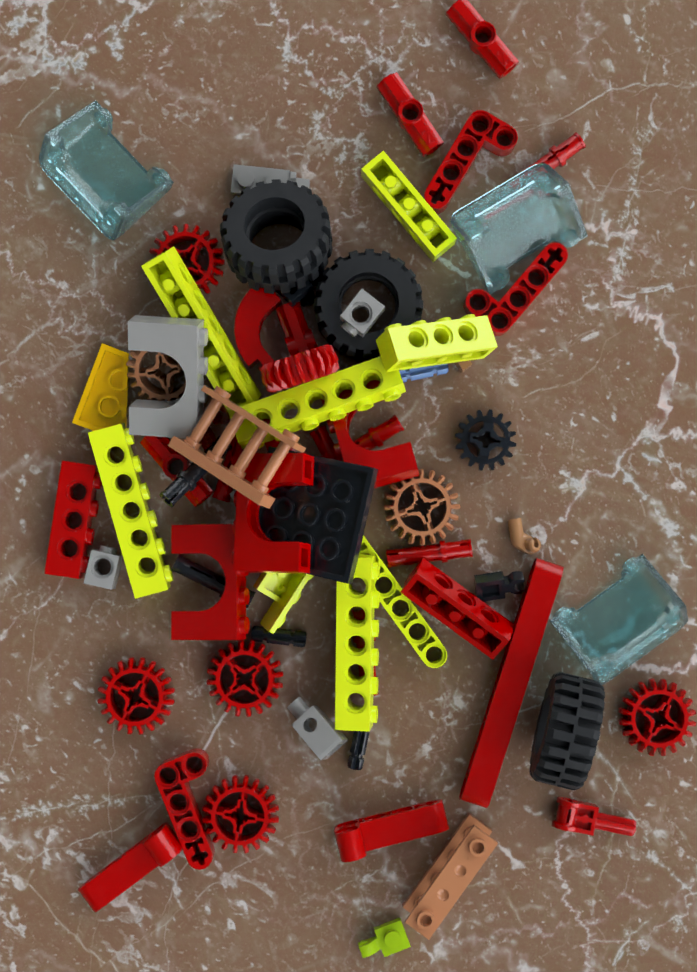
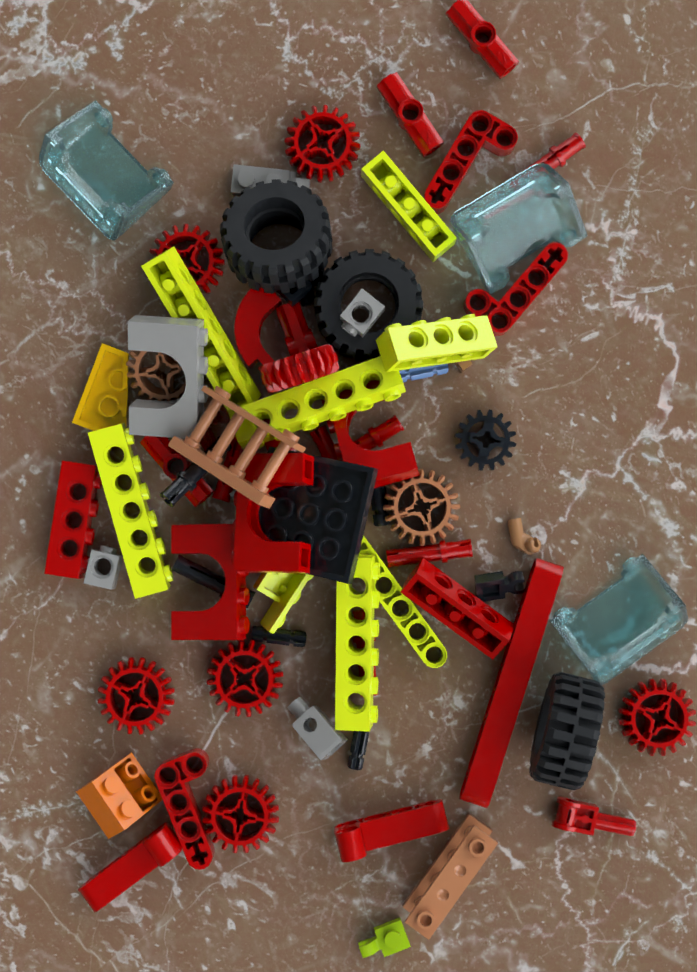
(119, 795): none -> orange slope
(332, 136): none -> red gear
(377, 504): none -> black axle

